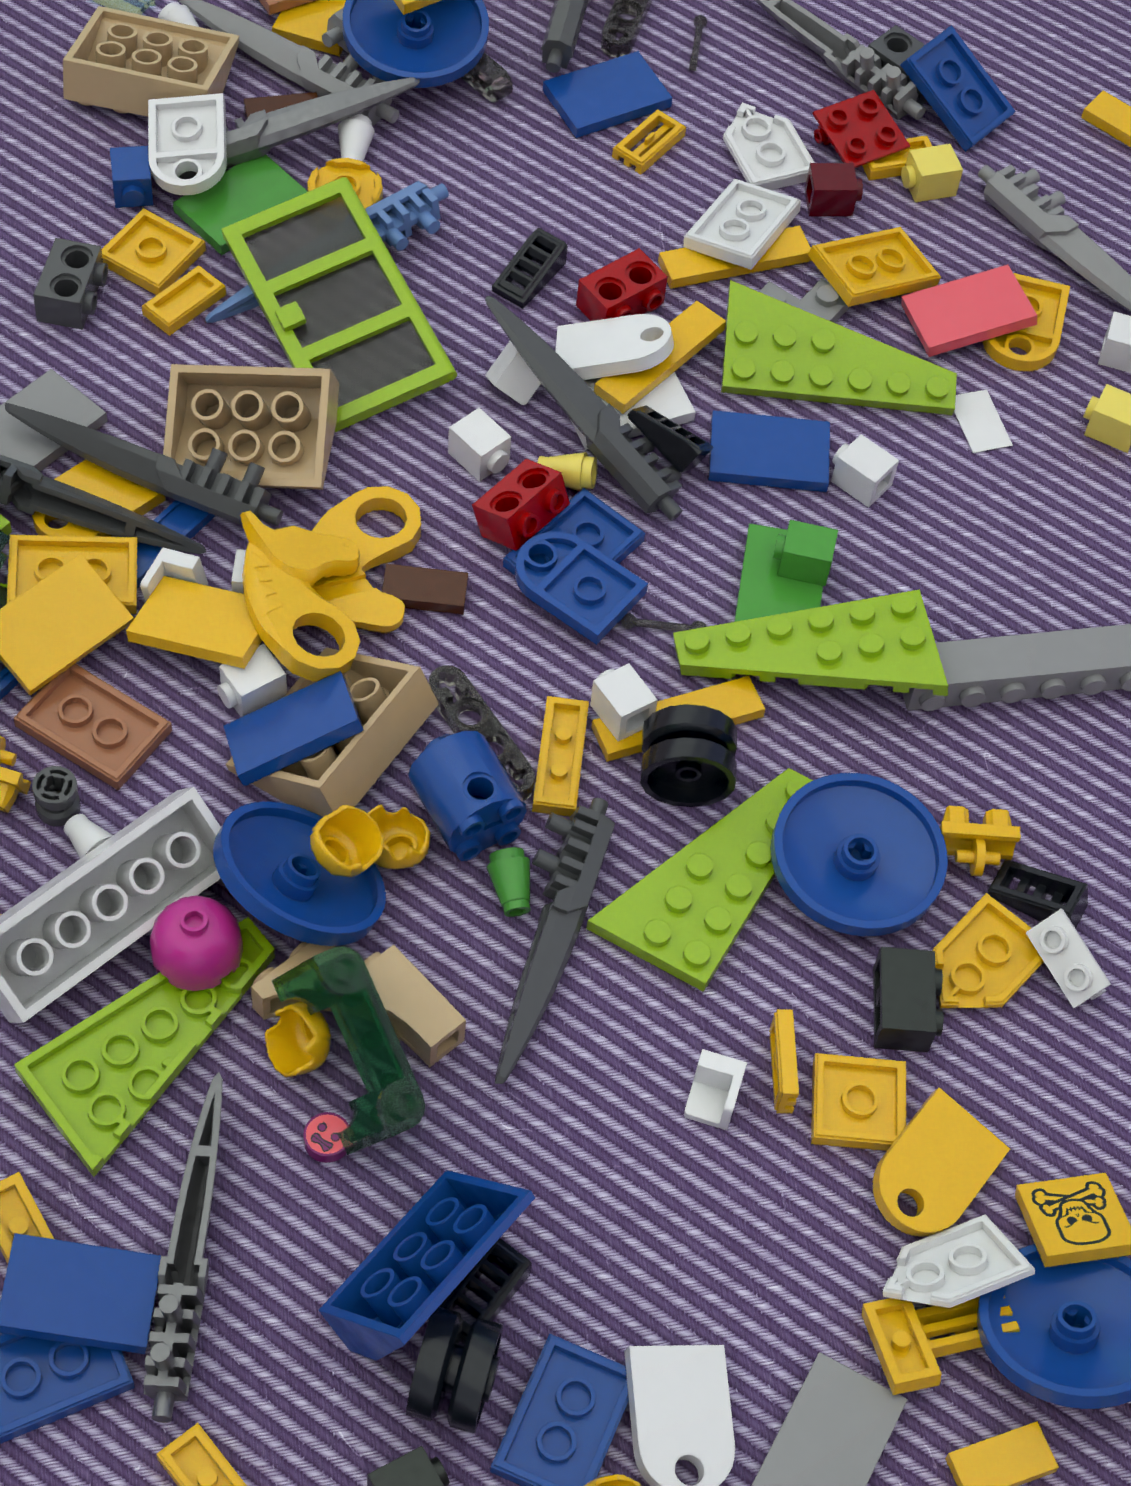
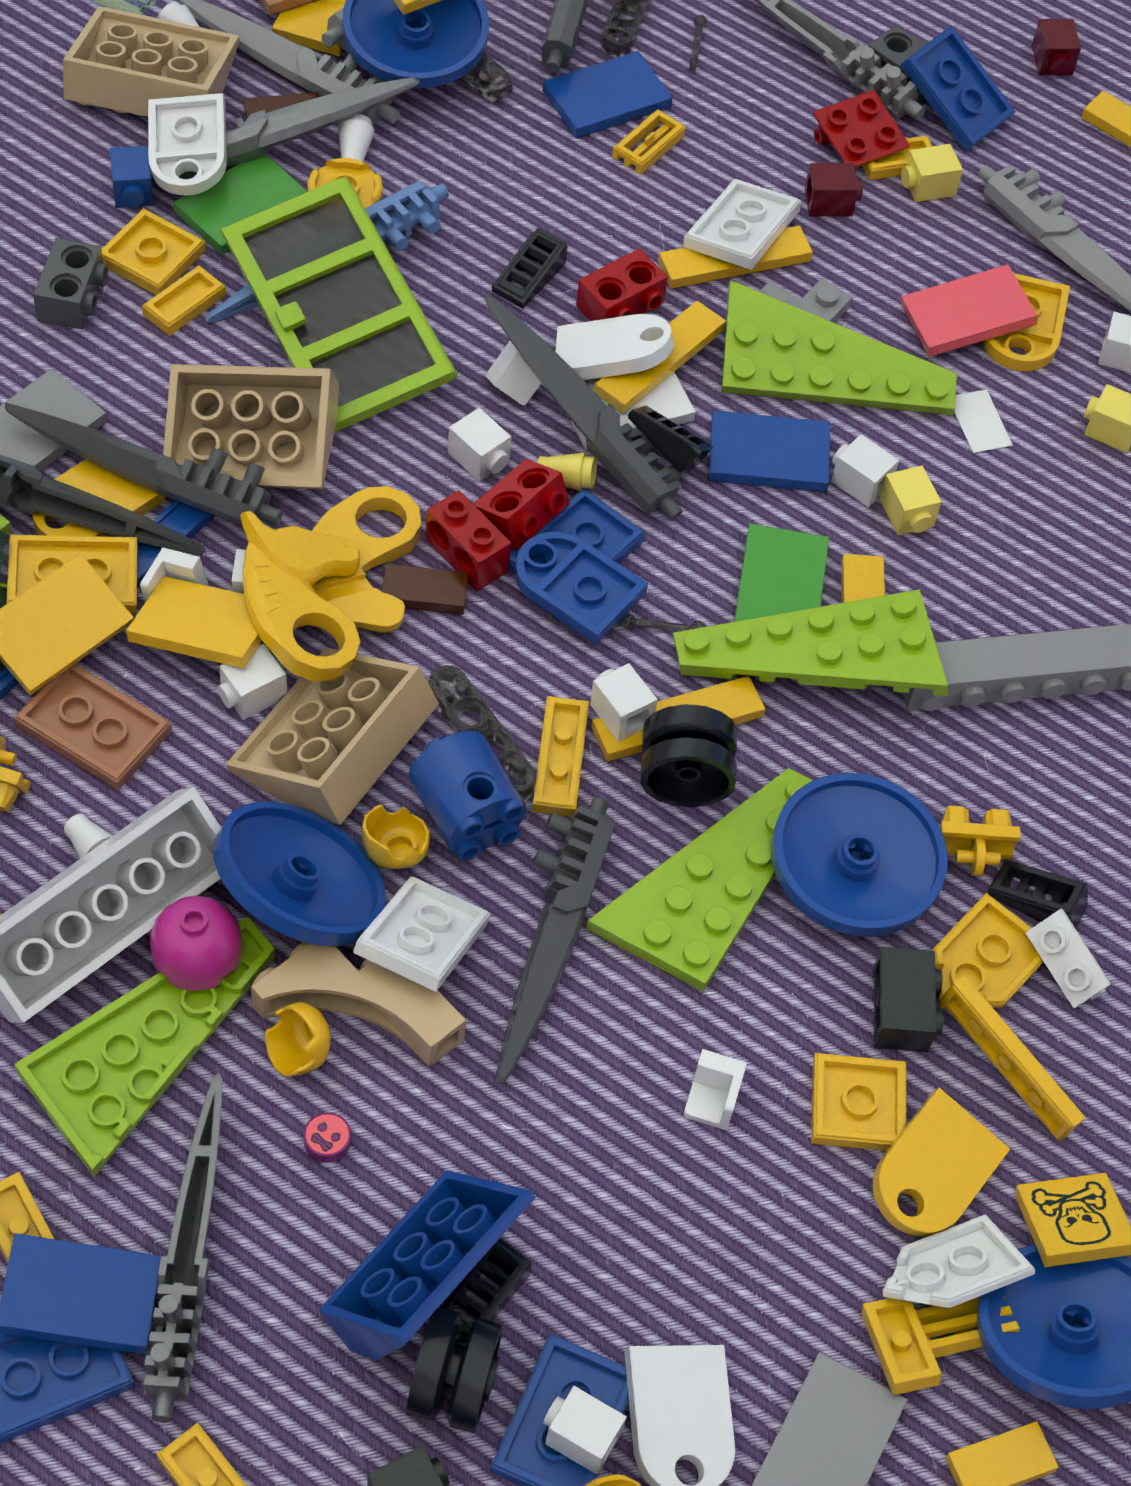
(56, 795): dark grey wheel -> none
(292, 728): blue tile -> none
(345, 984): clear green windscreen -> none
(346, 841): yellow hair -> none
(422, 933): none -> white tile
(467, 540): none -> red brick
(511, 880): bright green cone -> none
(583, 1429): none -> white brick
(767, 149): white tile -> none
(784, 1061): yellow tile -> none
(806, 552): bright green brick -> none
(862, 577): none -> yellow tile
(874, 266): yellow tile -> none
(910, 500): none -> light yellow brick
(1012, 1058): none -> yellow tile
(1056, 46): none -> dark red brick

